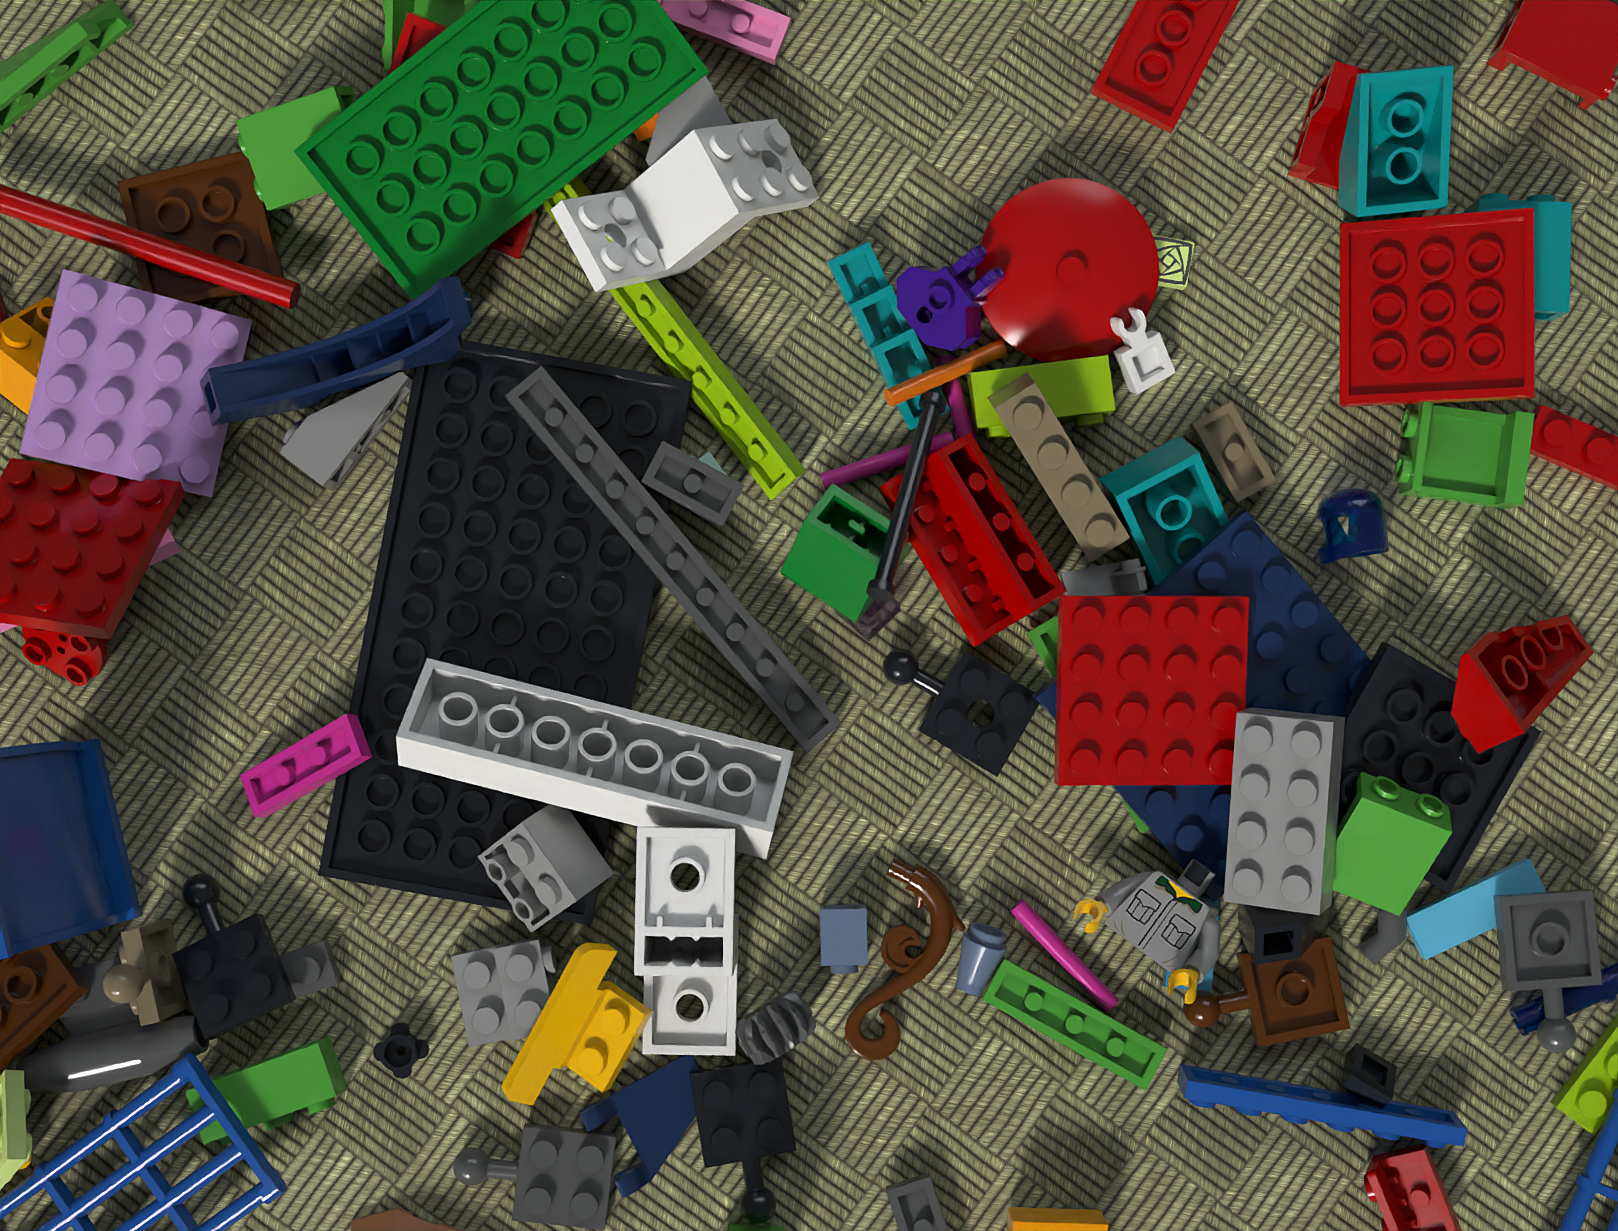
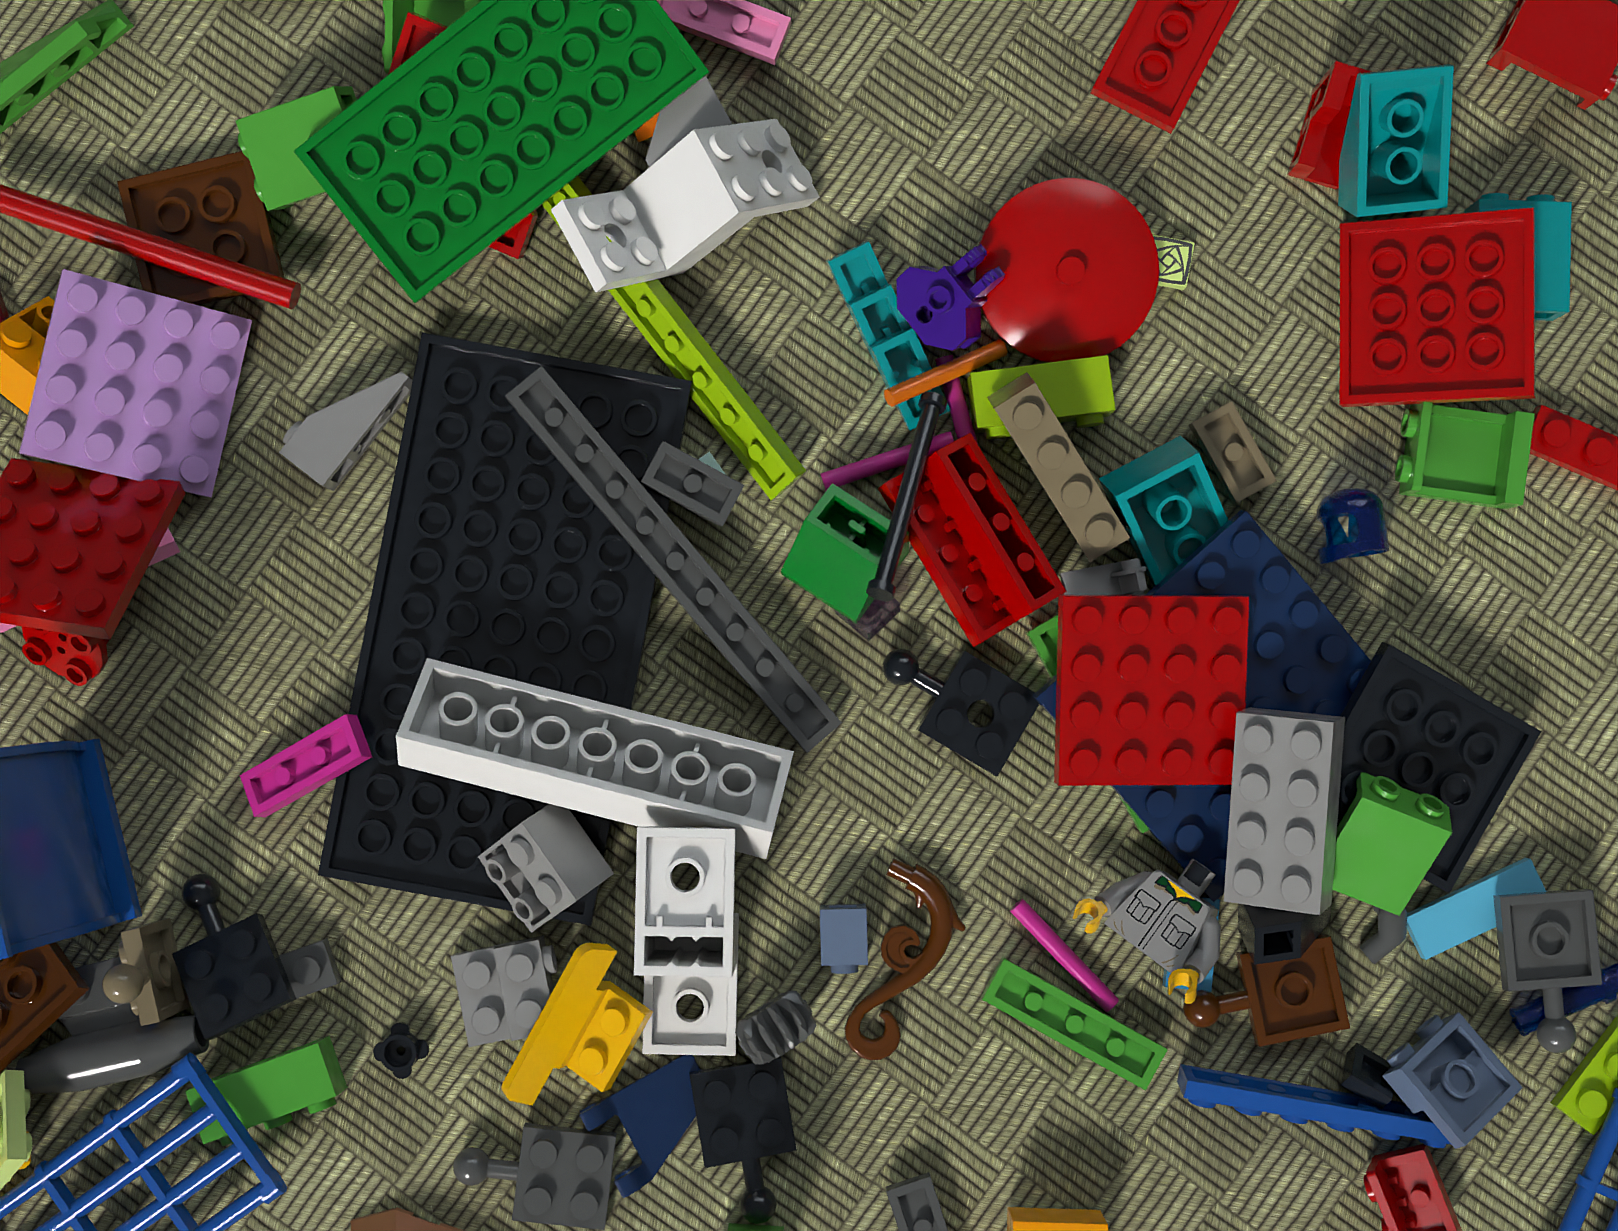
(303, 377): dark blue arch -> none
(979, 956): sand blue cone -> none
(1143, 356): white plate -> none
(1451, 1078): none -> sand blue plate
(1514, 677): red wedge -> none

